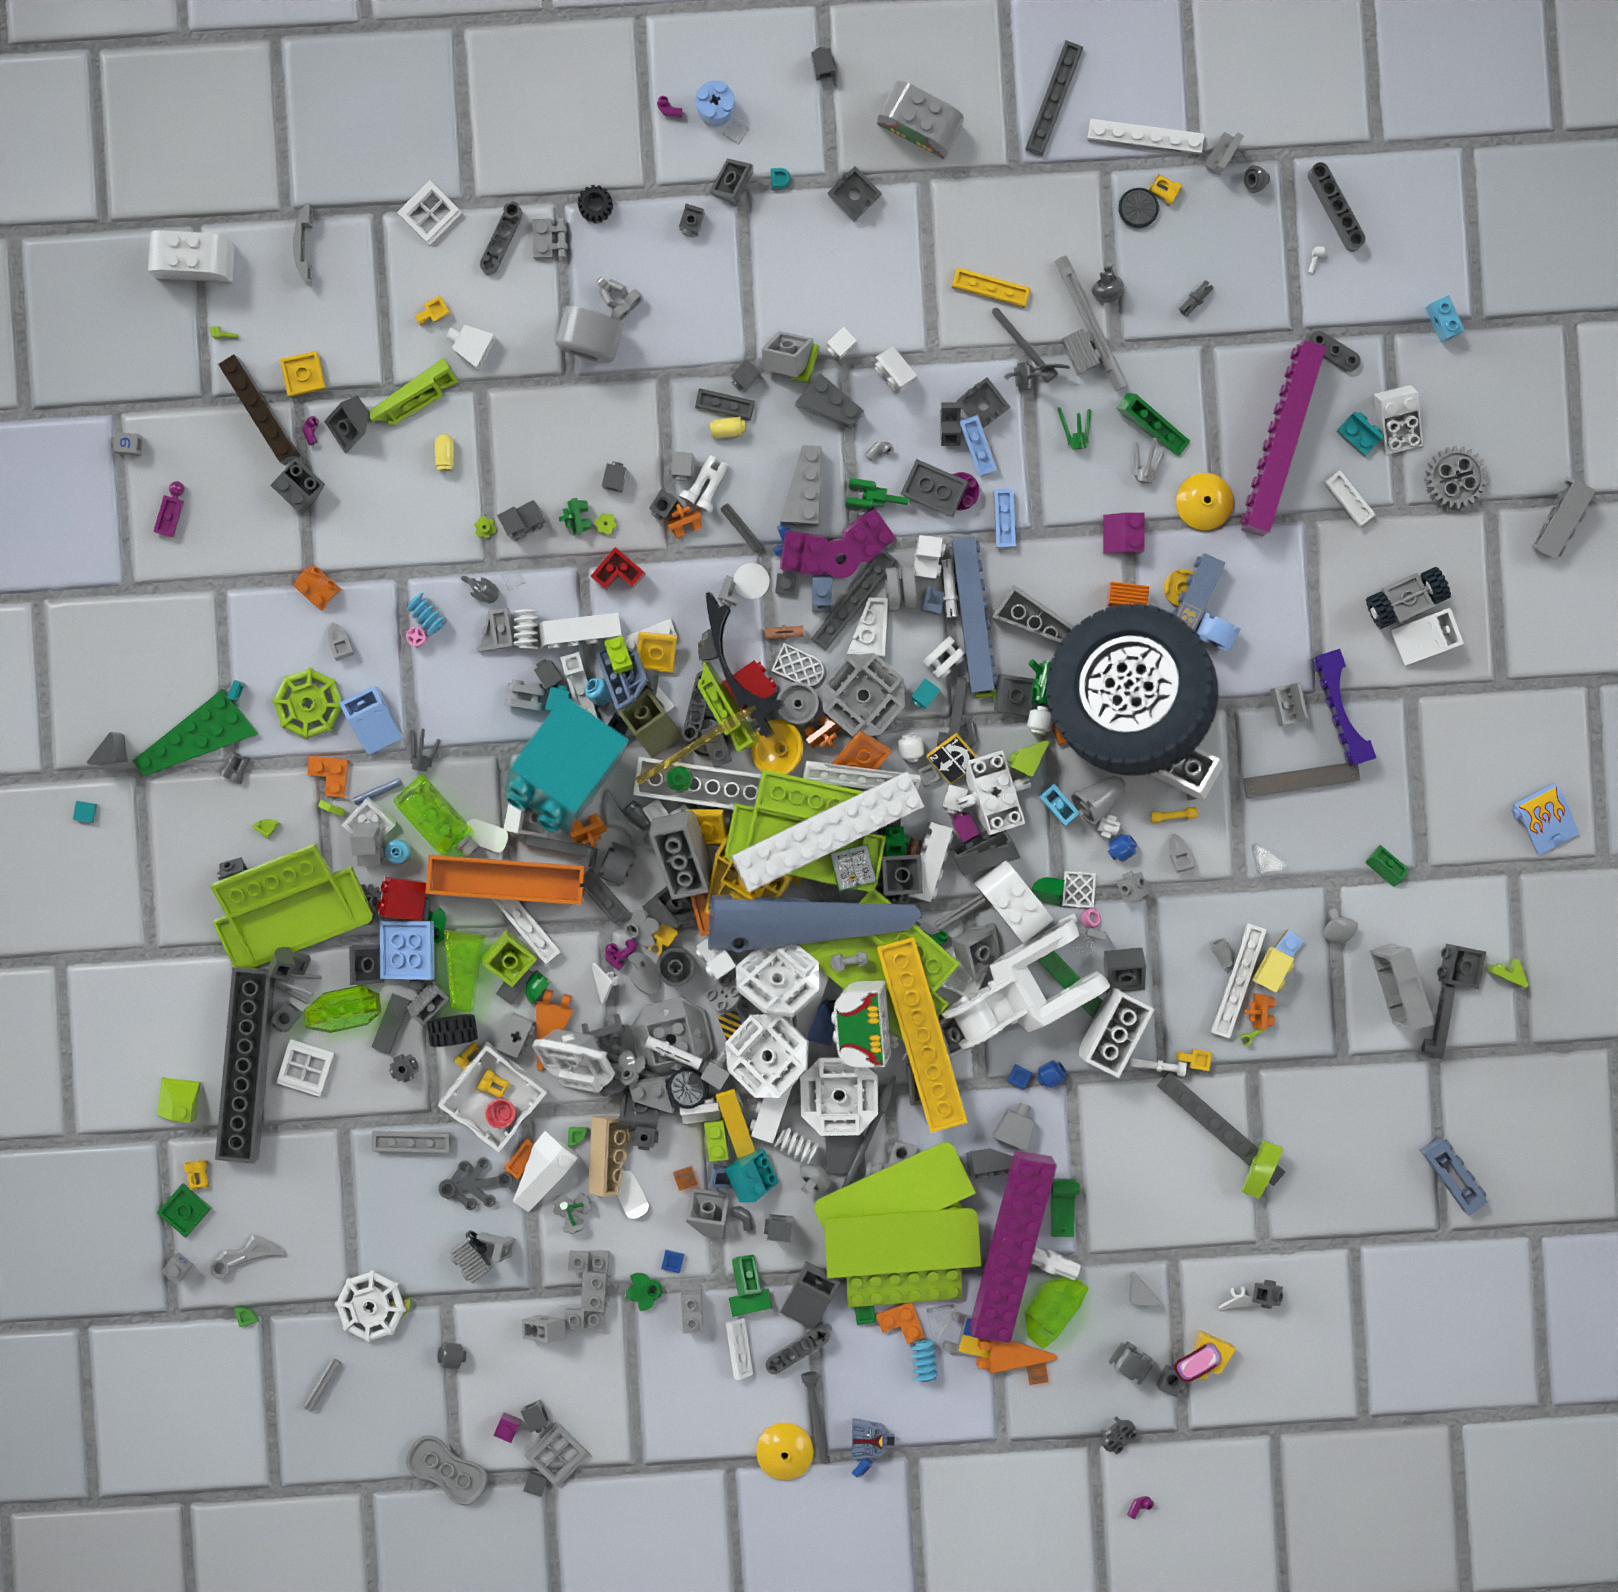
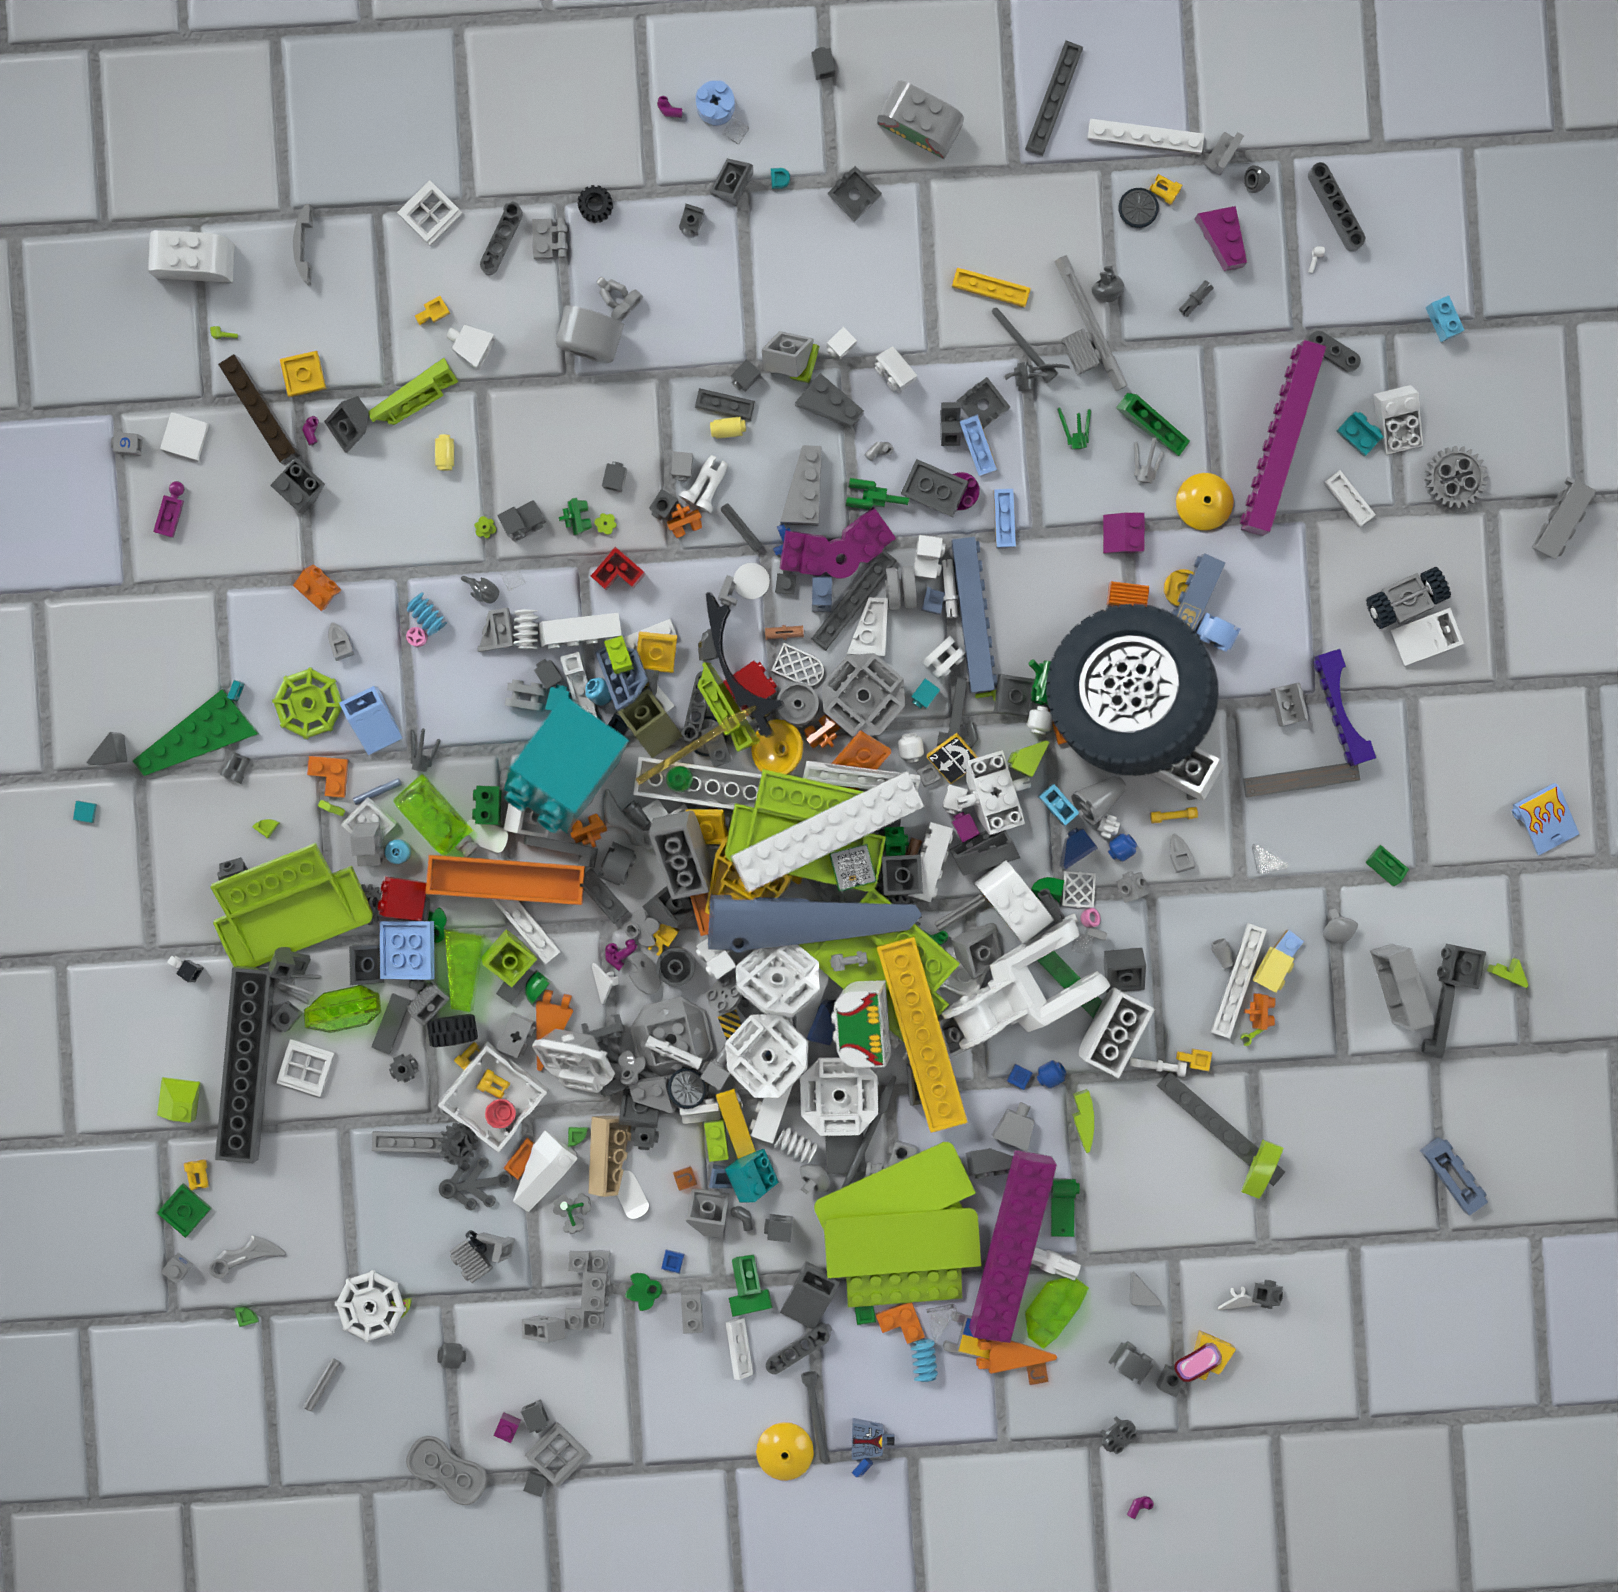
(184, 436): none -> white tile
(187, 969): none -> black piece
(457, 1144): none -> dark grey gear
(491, 805): none -> green brick
(1031, 615): light grey wedge -> none
(1051, 905): none -> dark grey pin
(1076, 847): none -> dark blue slope
(1084, 1118): none -> lime slope
(1224, 235): none -> magenta wedge

